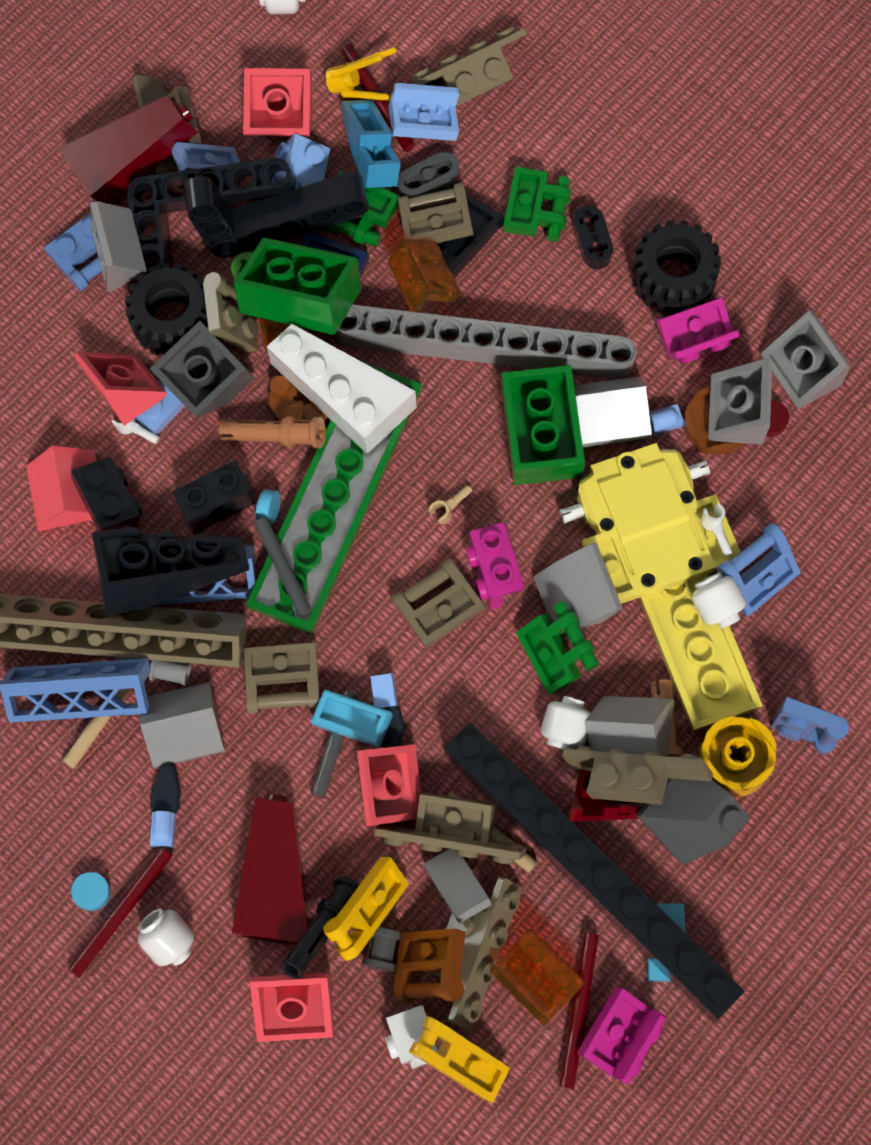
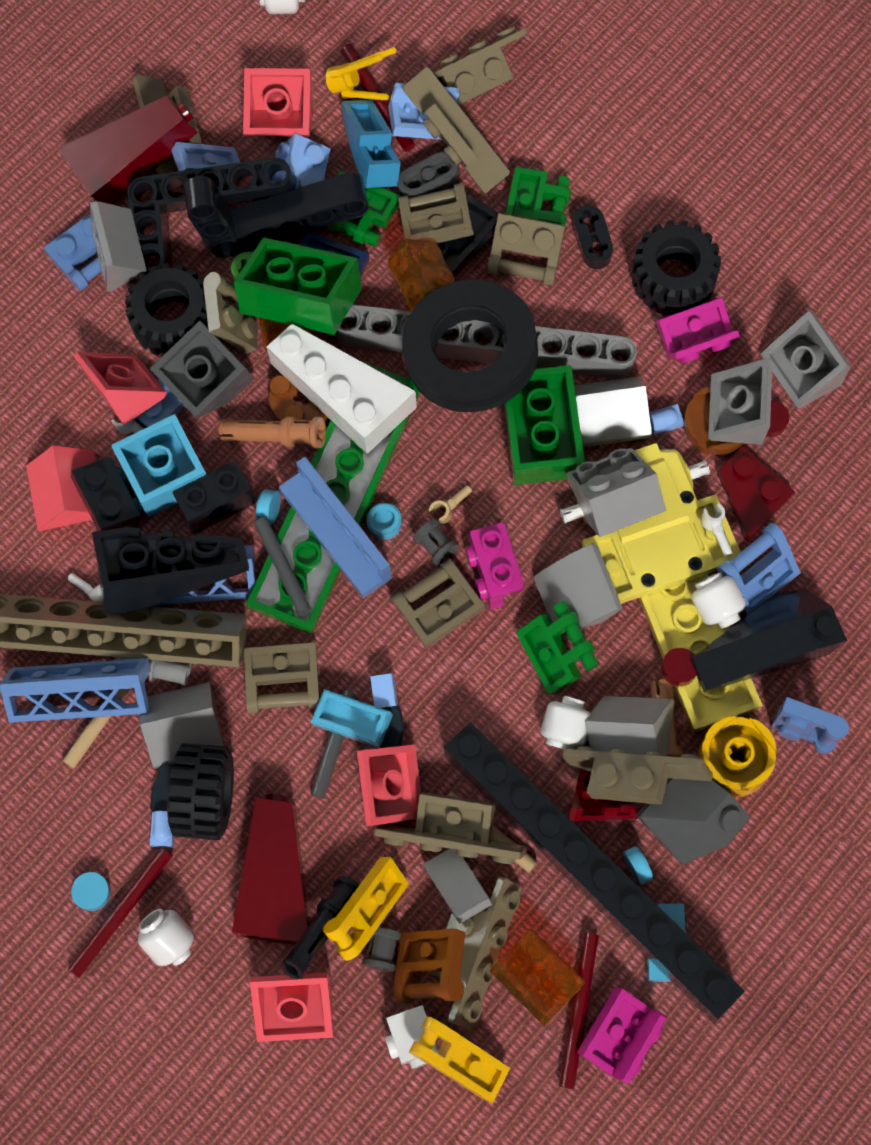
(94, 594): none -> white hand
(158, 463): none -> medium azure brick
(200, 791): none -> black tyre
(336, 529): none -> medium blue fence
(384, 521): none -> medium azure tile
(432, 530): none -> dark grey bush
(450, 123): none -> dark tan bracket
(467, 302): none -> black tyre
(530, 238): none -> dark tan plate
(616, 491): none -> light grey slope
(637, 865): none -> medium azure tile
(678, 667): none -> dark red tile
(752, 491): none -> dark red wing
(771, 638): none -> black wedge

